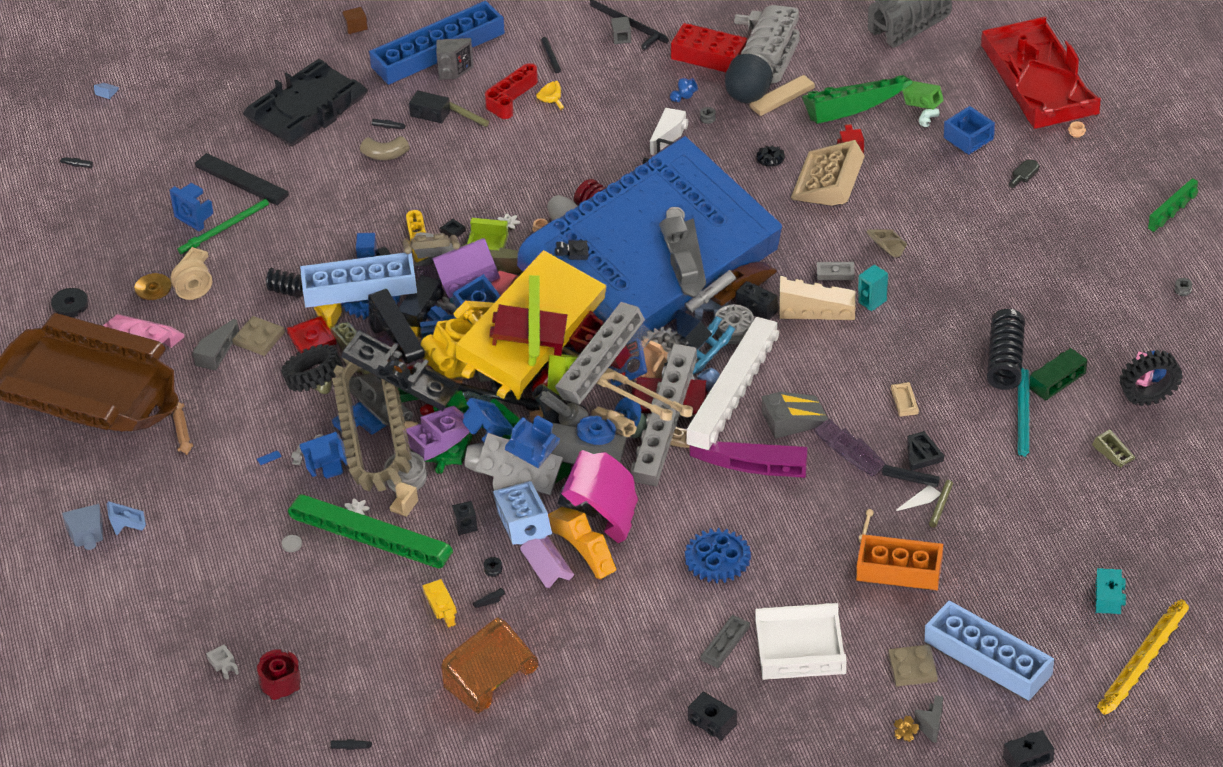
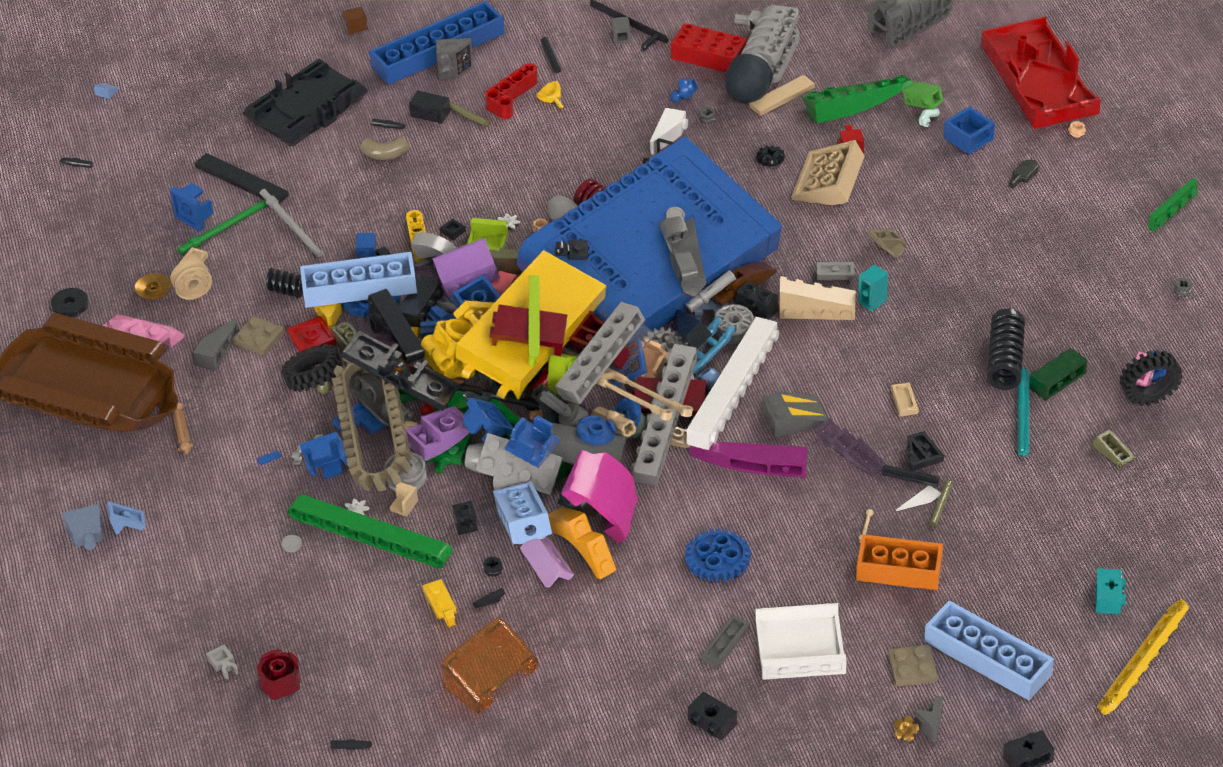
(273, 203): none -> light grey bar
(423, 242): dark tan plate -> none

